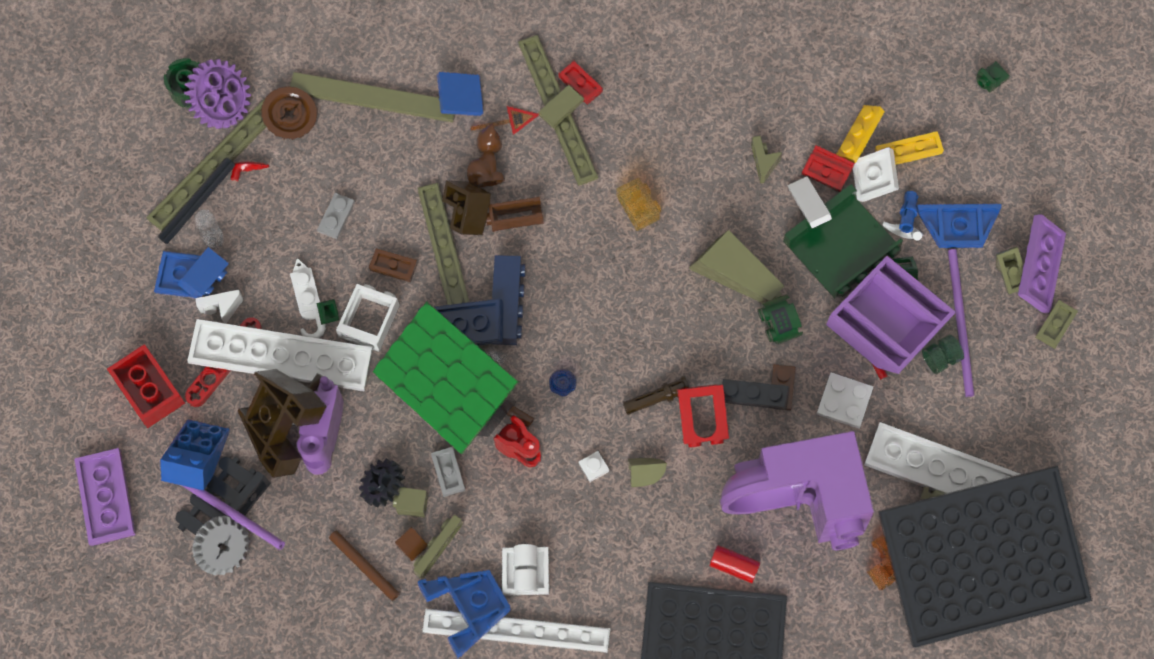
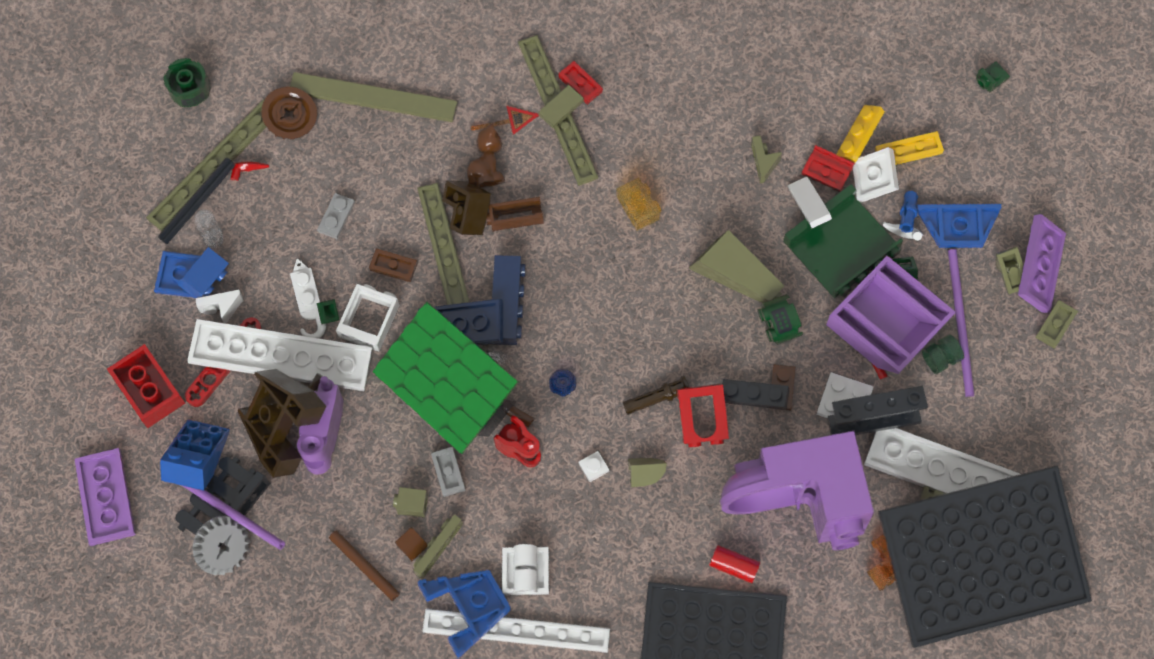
(217, 94): medium lavender gear -> none
(381, 483): black gear -> none
(460, 93): blue tile -> none
(878, 411): none -> black fence

